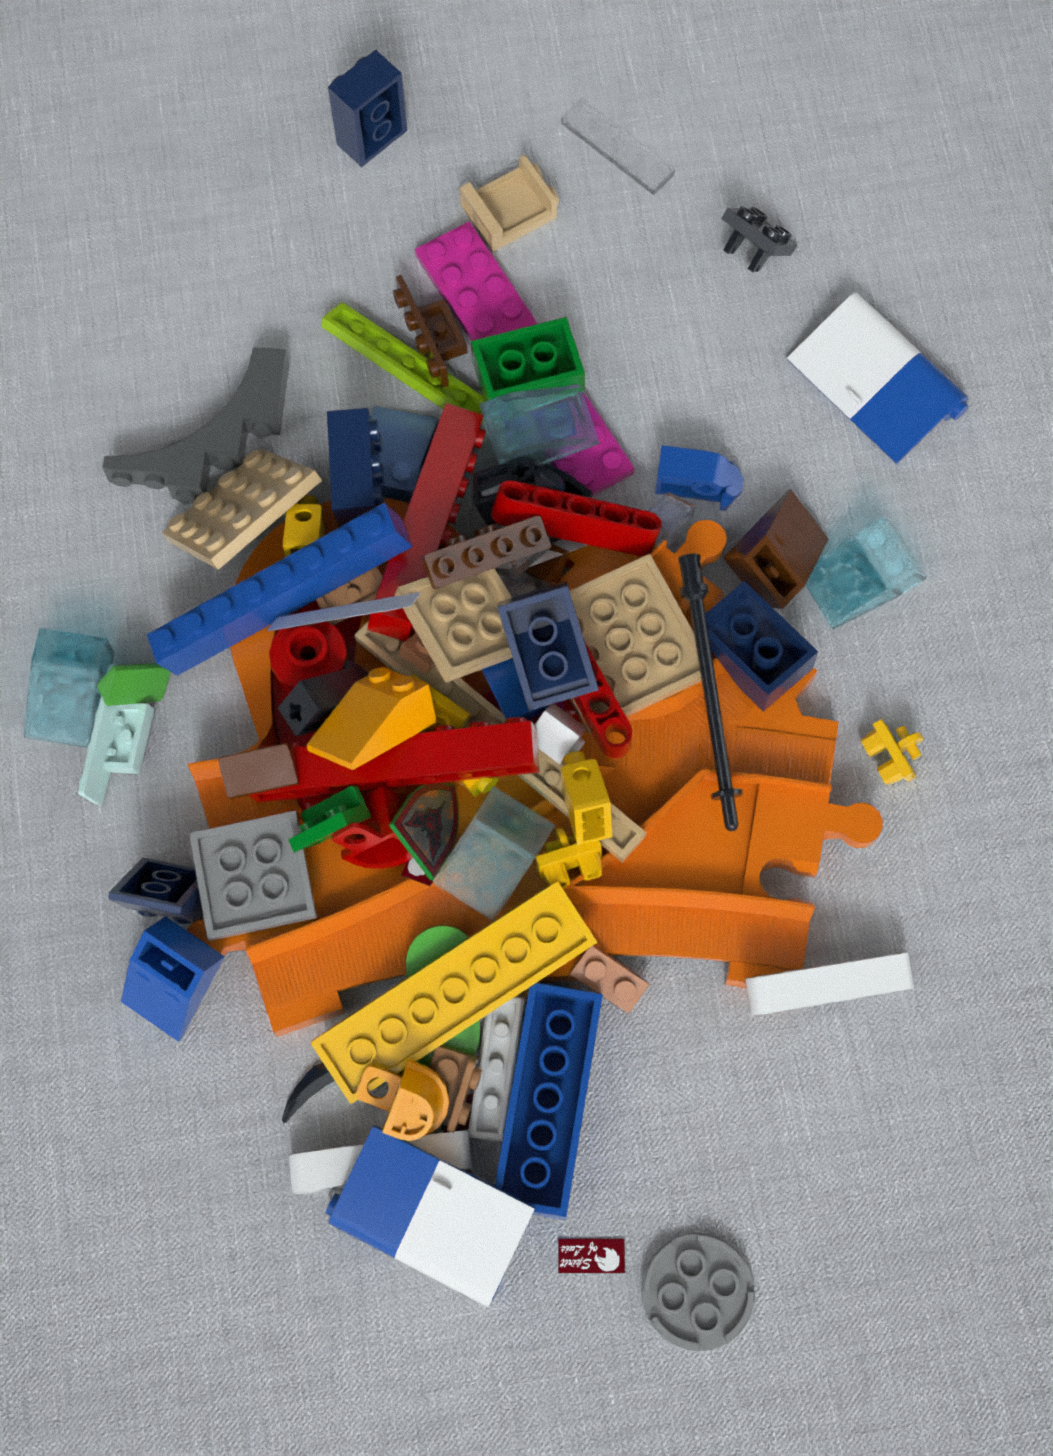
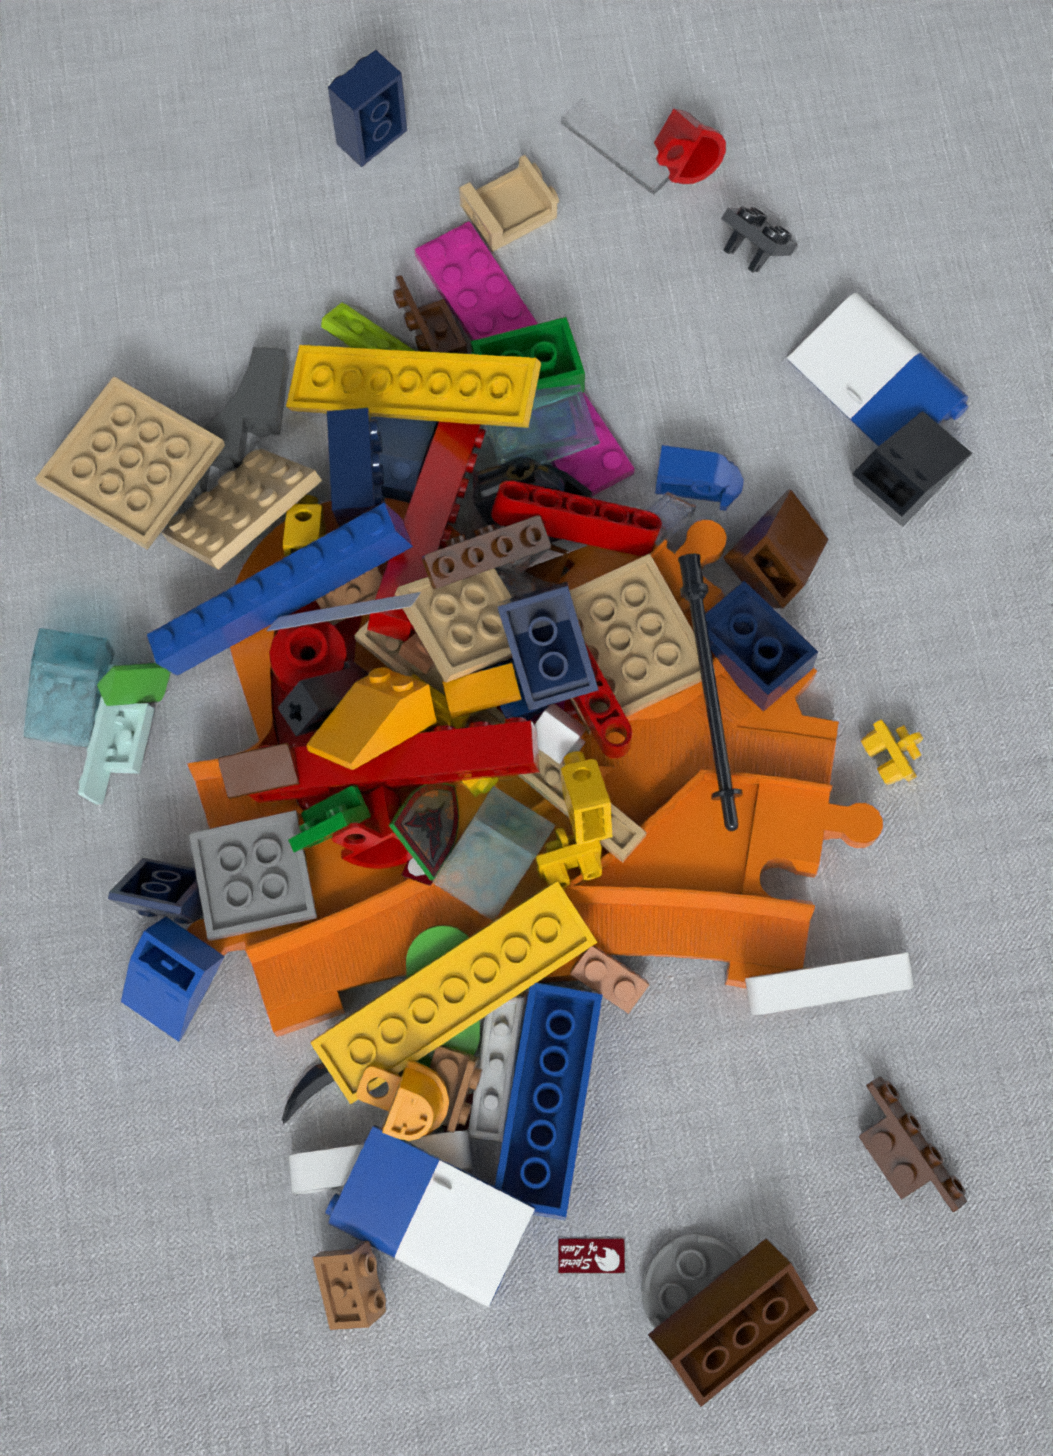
(130, 462): none -> tan plate
(350, 1287): none -> medium nougat bracket
(415, 385): none -> yellow plate
(482, 690): none -> light orange tile
(689, 148): none -> red container
(733, 1321): none -> reddish brown slope
(863, 573): clear light blue slope -> none
(904, 1152): none -> reddish brown bracket
(910, 467): none -> black slope

